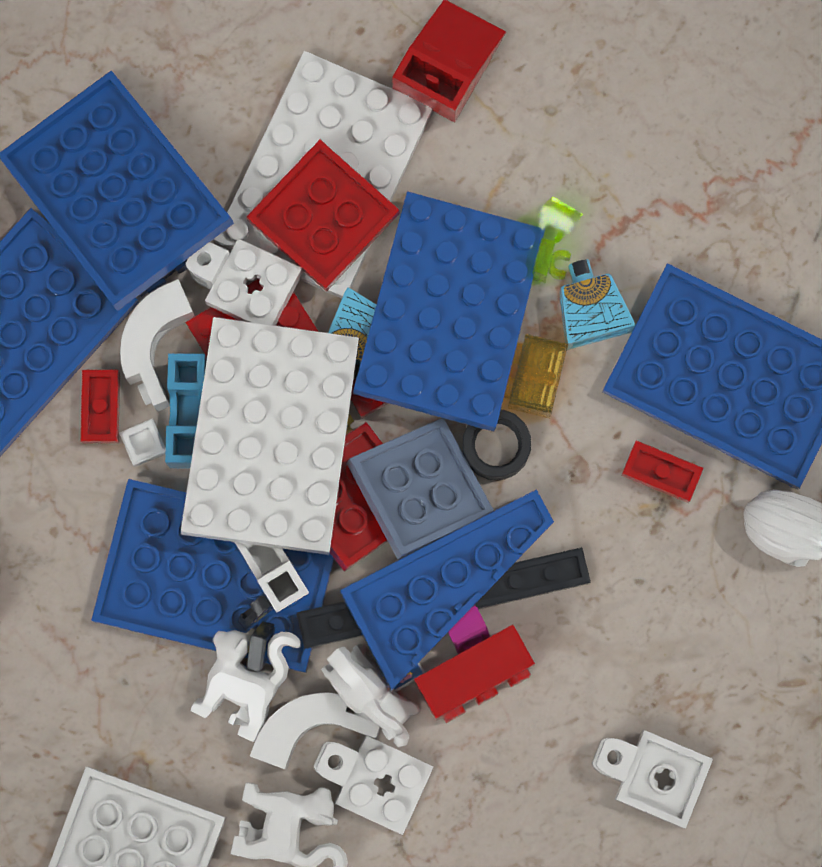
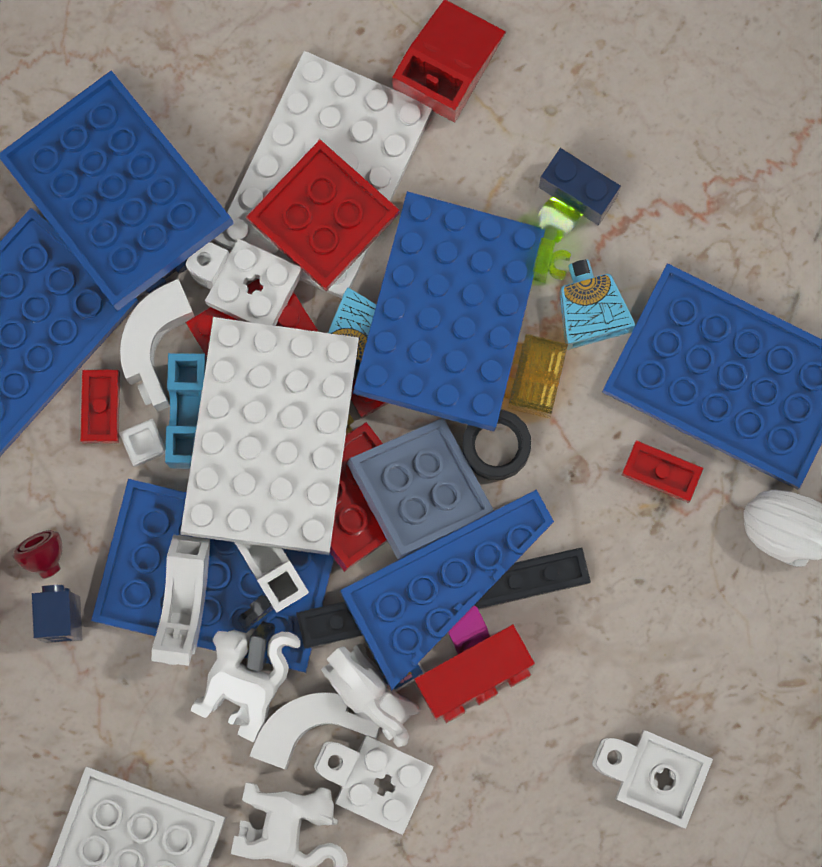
(40, 553): none -> dark red brick
(56, 615): none -> dark blue brick
(183, 600): none -> white arch
(579, 186): none -> dark blue brick

